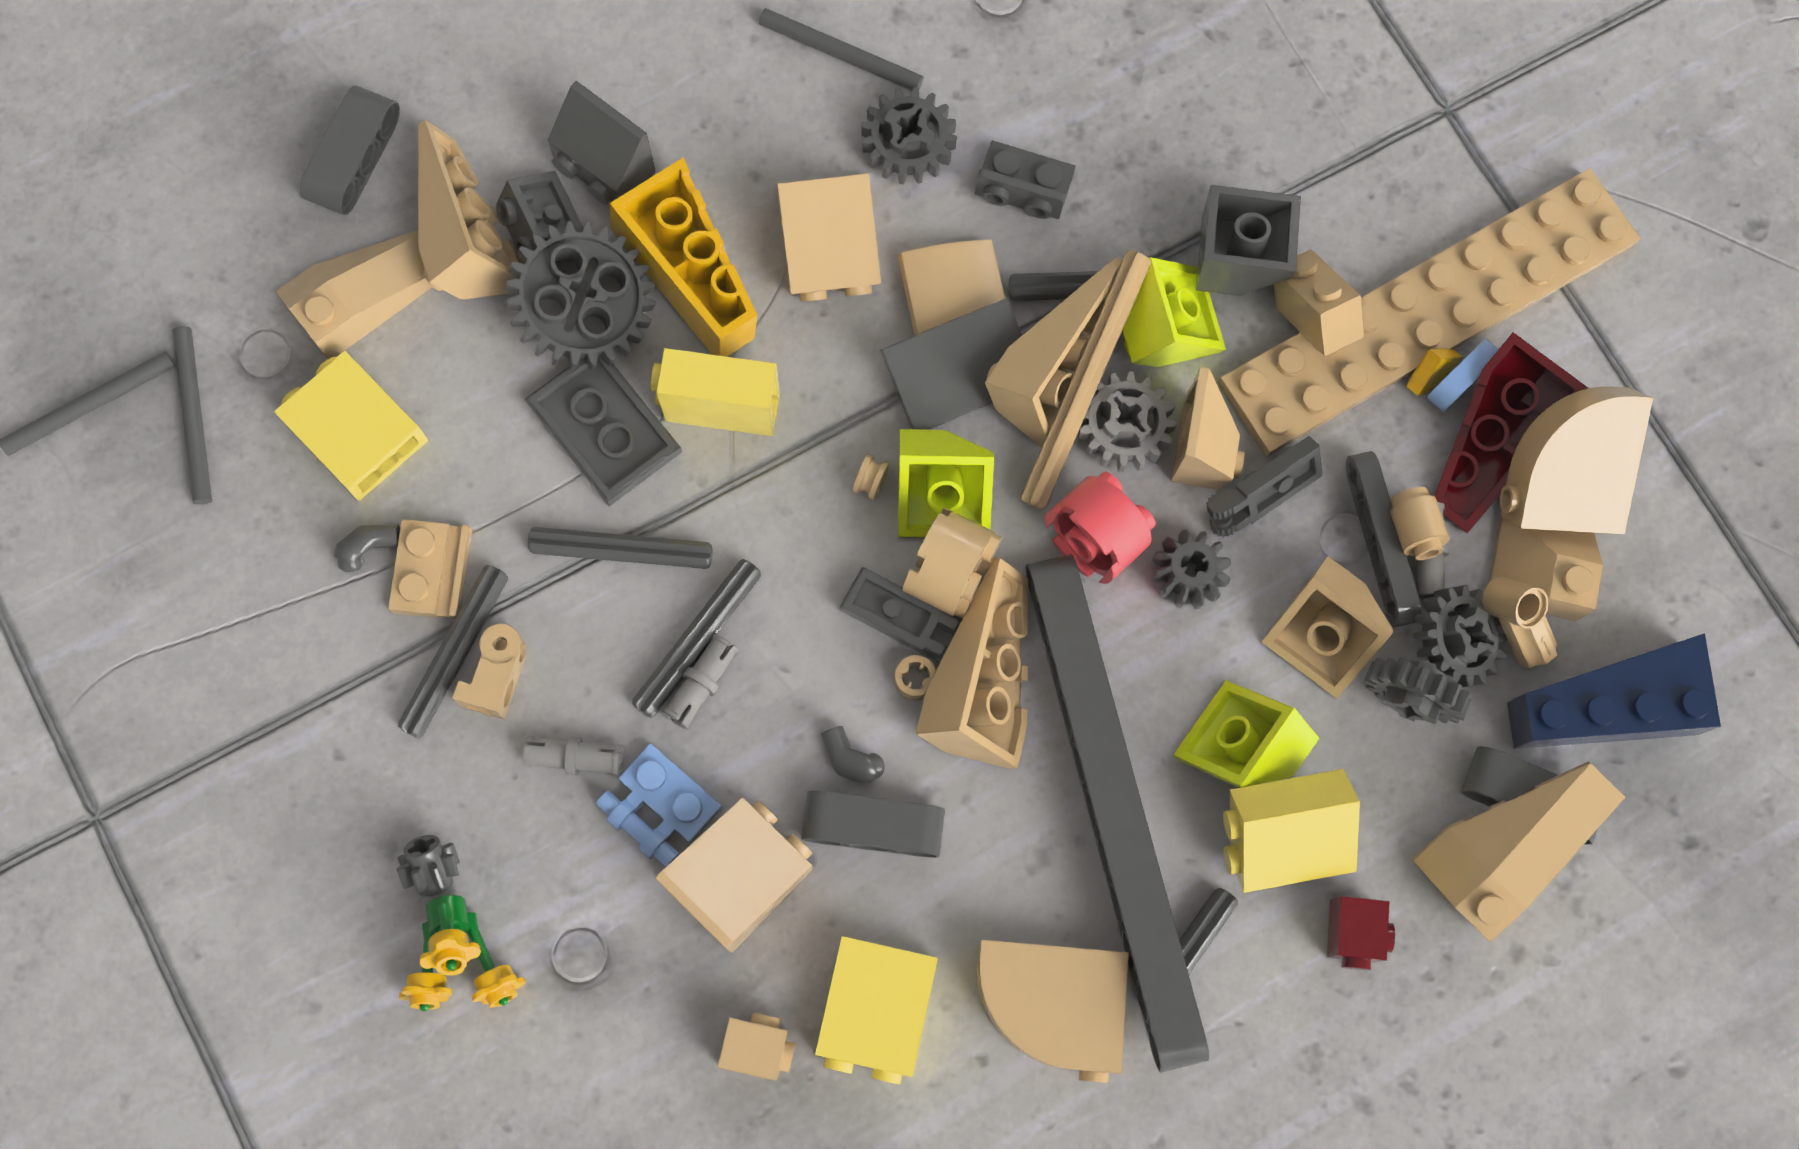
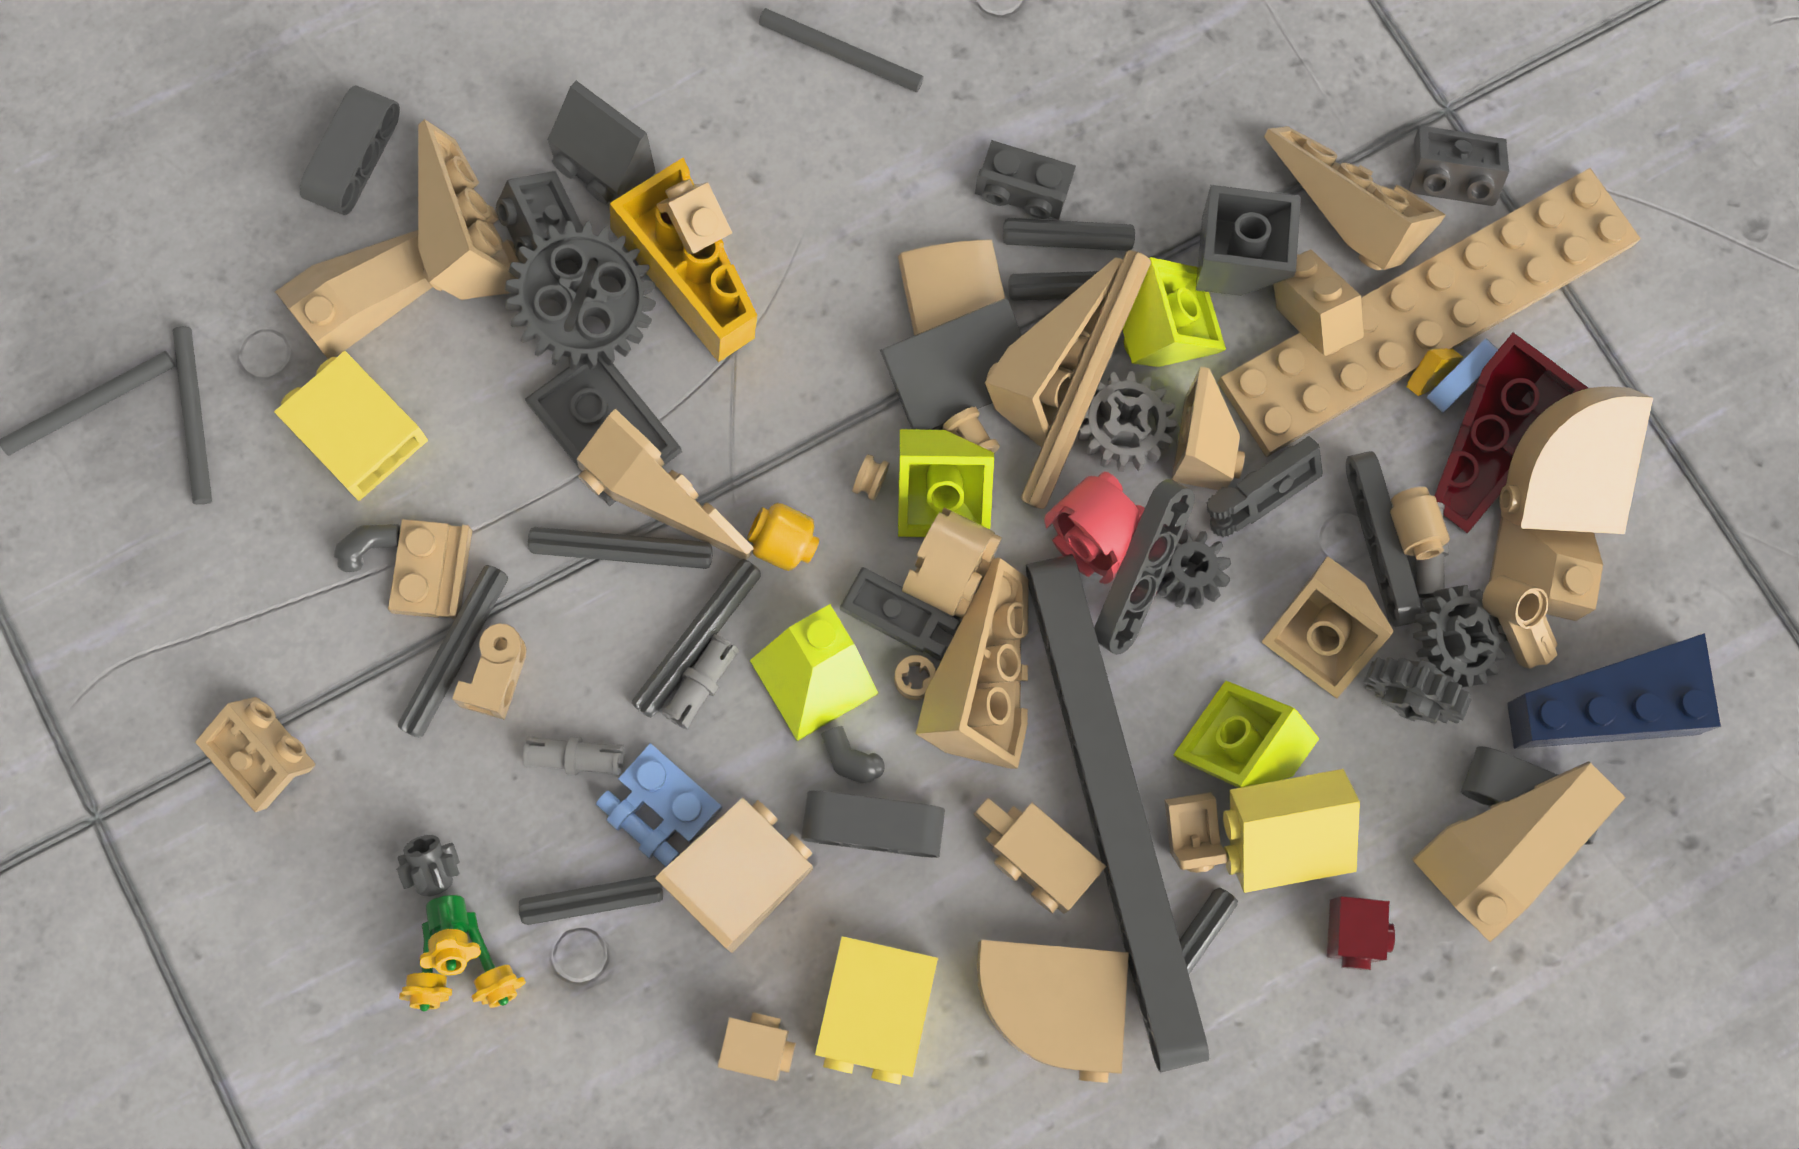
(254, 751): none -> tan bracket
(590, 900): none -> dark grey axle
(632, 473): none -> tan wedge
(695, 215): none -> tan bracket
(717, 391): light yellow brick -> none
(783, 536): none -> yellow head
(814, 673): none -> neon yellow slope
(829, 236): tan slope -> none
(916, 151): dark grey gear -> none
(969, 427): none -> tan bush
(1040, 853): none -> tan hinge
(1068, 234): none -> dark grey axle
(1144, 568): none -> dark grey beam
(1194, 832): none -> tan bracket
(1370, 218): none -> tan wedge
(1459, 165): none -> flat silver bracket

